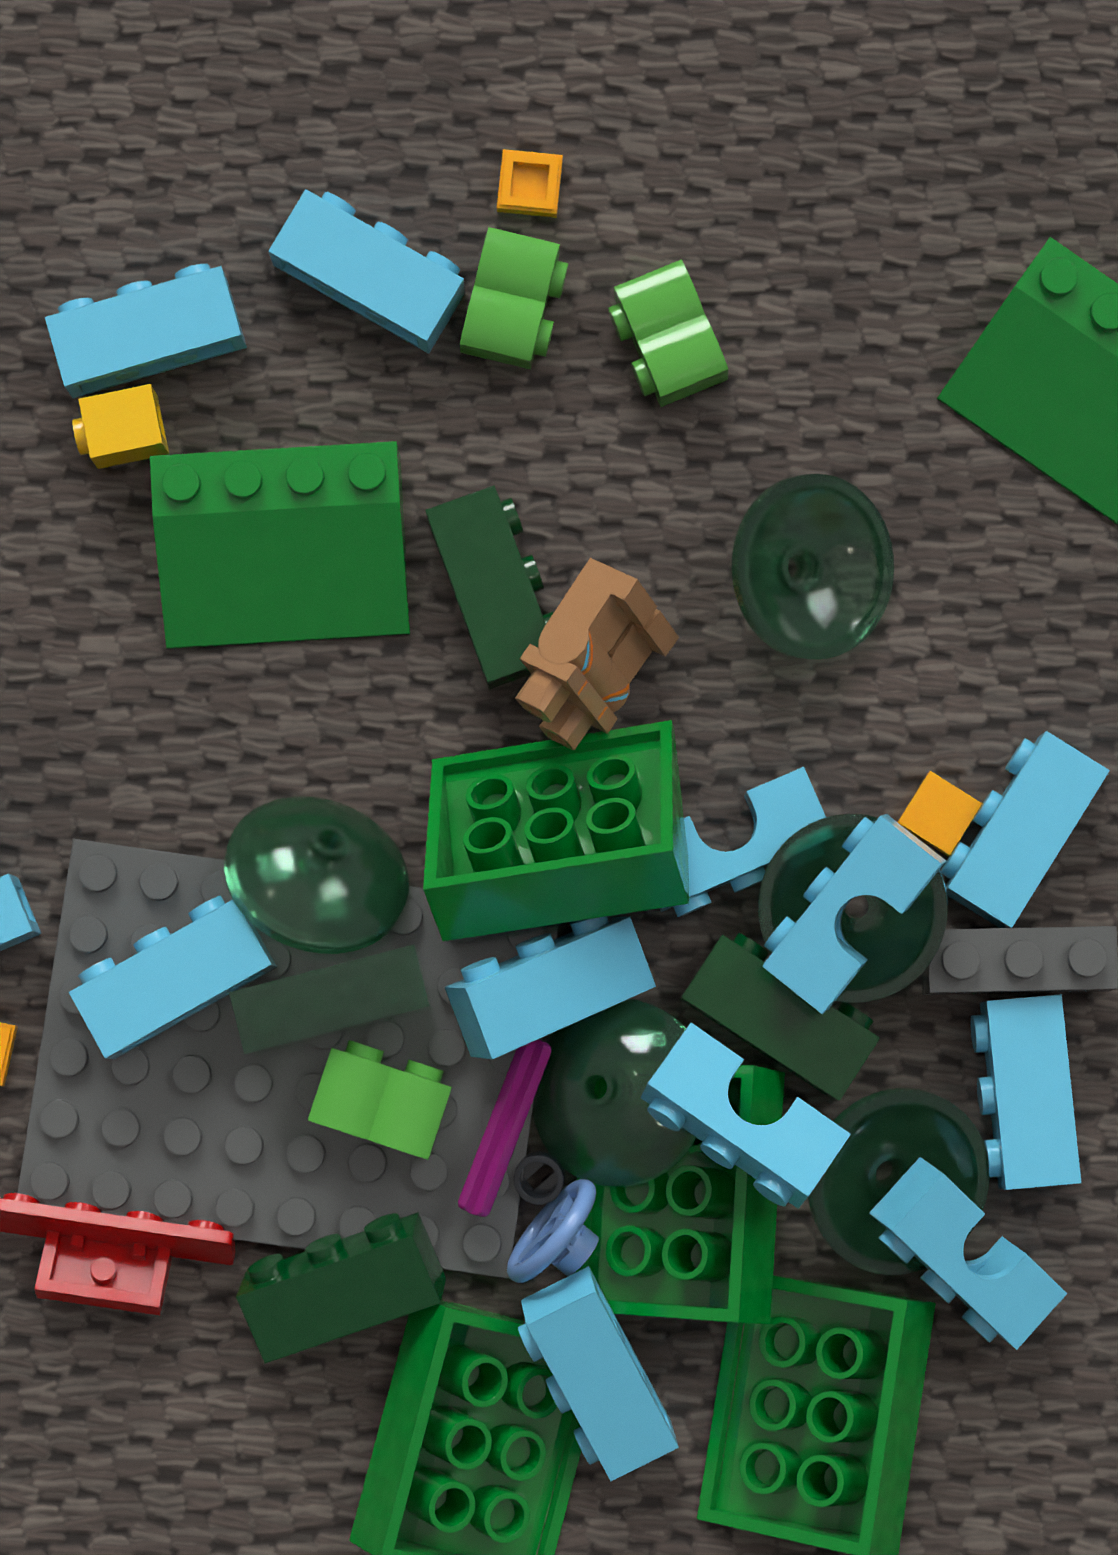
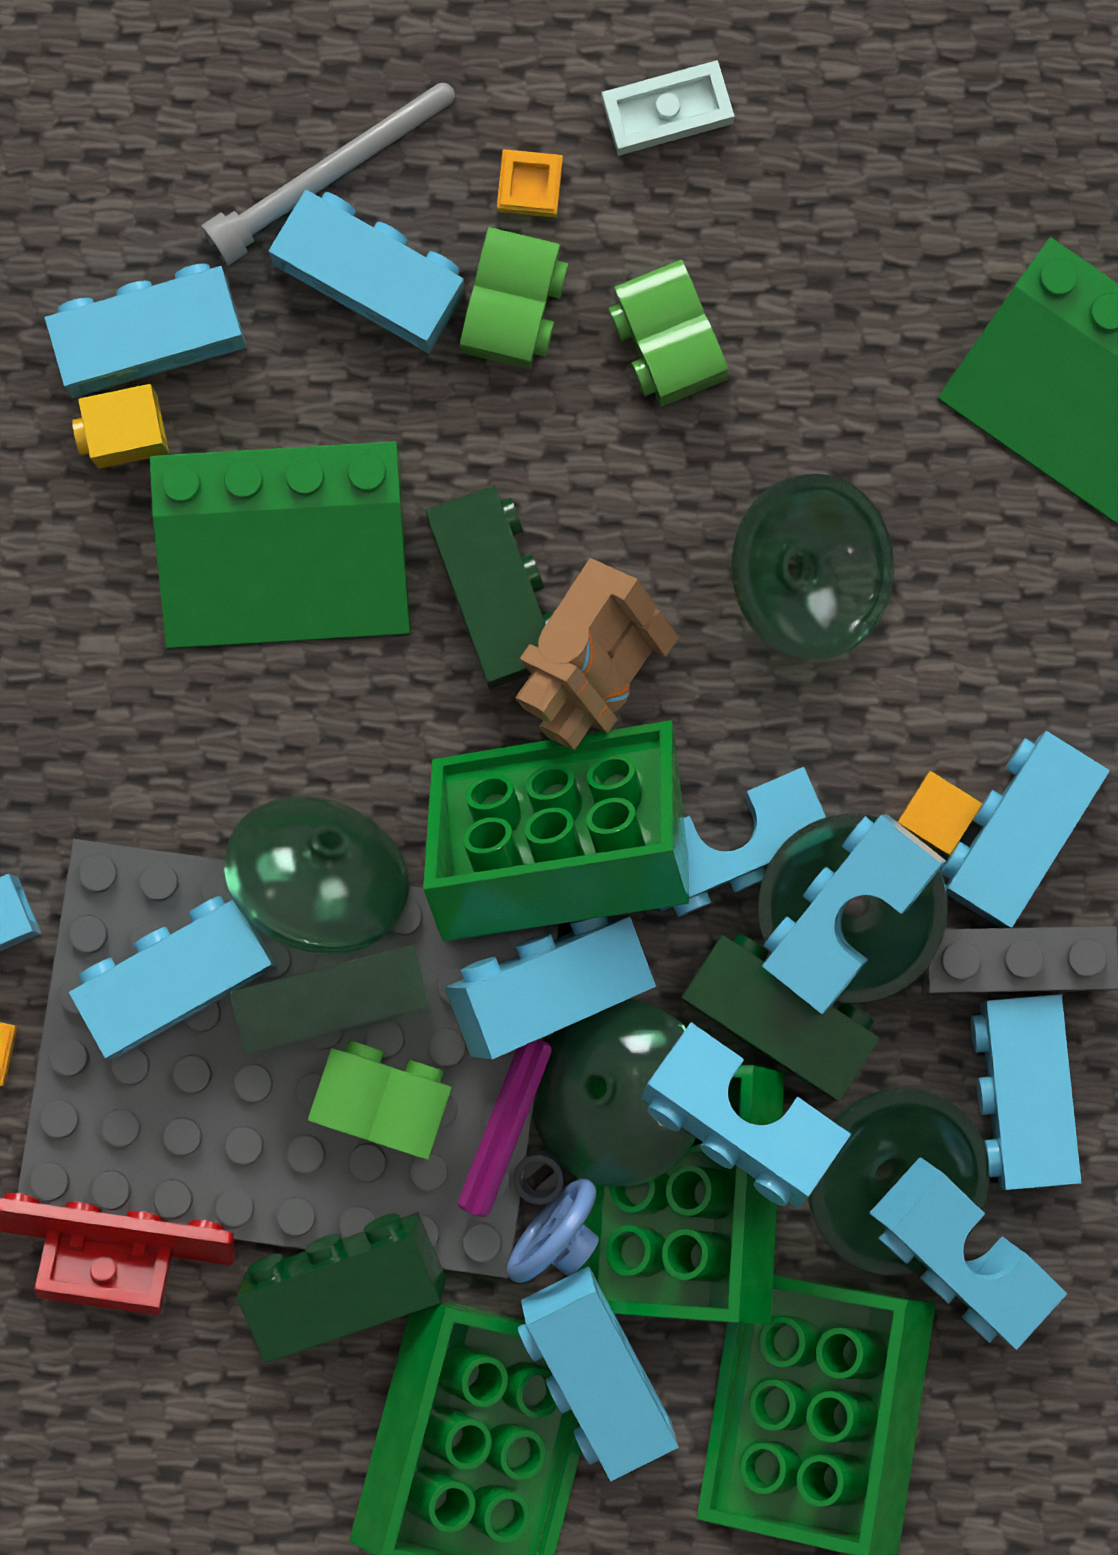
(235, 231): none -> light grey piece
(667, 107): none -> light aqua plate

